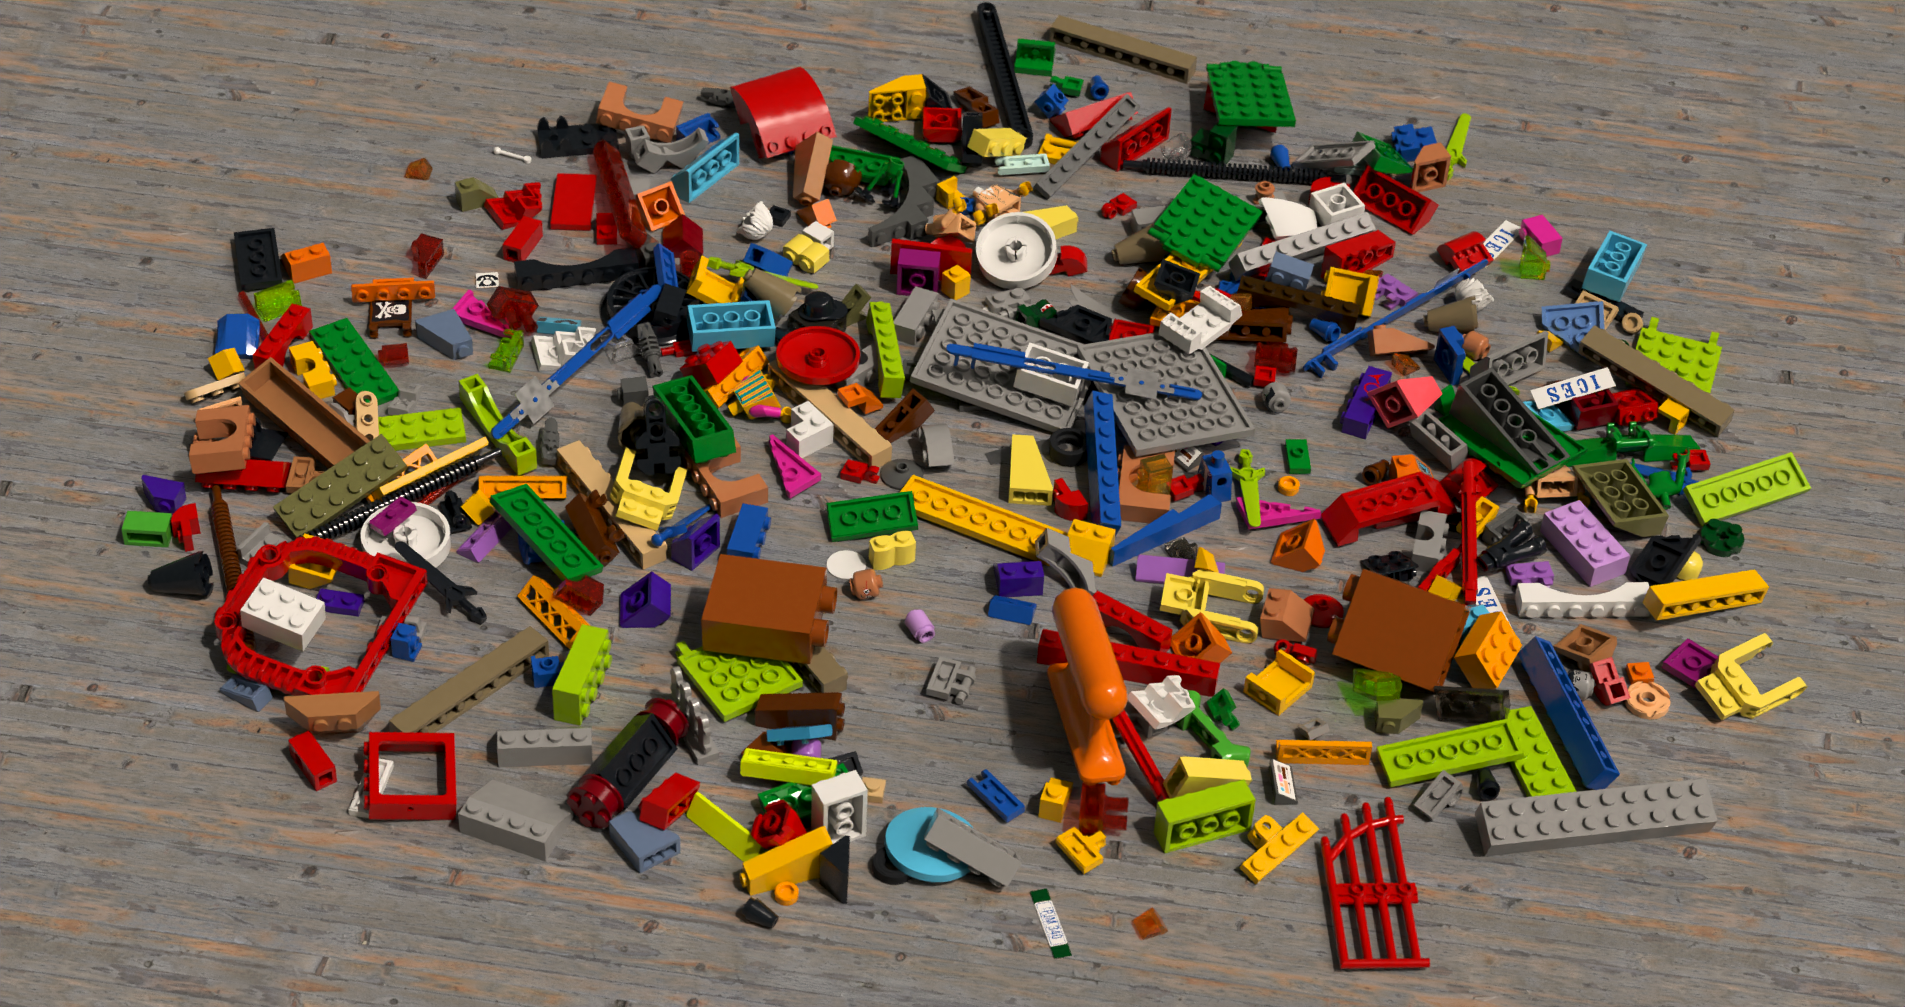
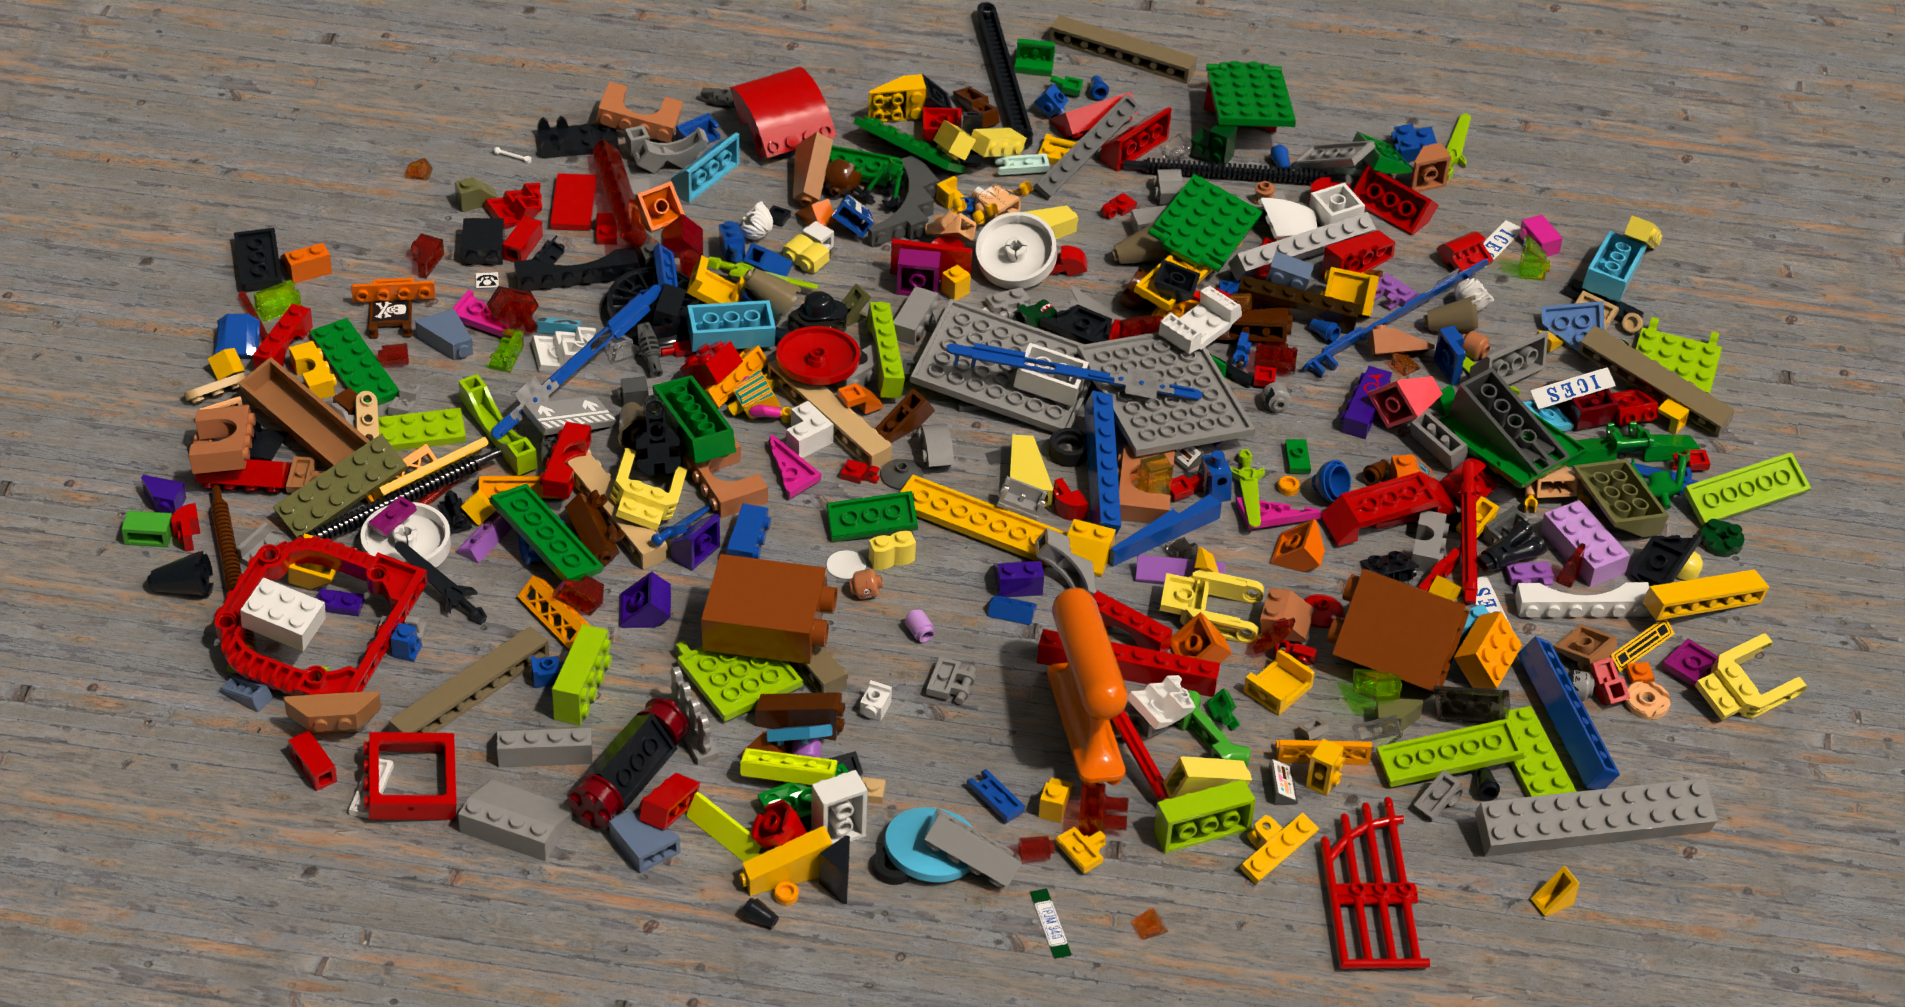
(482, 241): none -> black brick
(550, 249): none -> black hinge
(552, 415): none -> light grey tile
(572, 443): none -> red arch
(731, 242): none -> blue brick
(852, 214): none -> blue torso
(876, 700): none -> white brick
(954, 141): none -> light yellow brick
(1021, 498): none -> light grey hinge
(1035, 848): none -> clear red brick
(1140, 325): none -> clear red slope
(1167, 185): none -> light grey brick
(1243, 349): none -> blue plate
(1278, 632): none -> clear red slope
(1325, 767): none -> yellow brick
(1332, 480): none -> blue piece
(1378, 731): none -> clear slope
(1557, 892): none -> yellow slope
(1572, 567): none -> clear red slope
(1642, 644): none -> sticker
(1644, 232): none -> light yellow brick

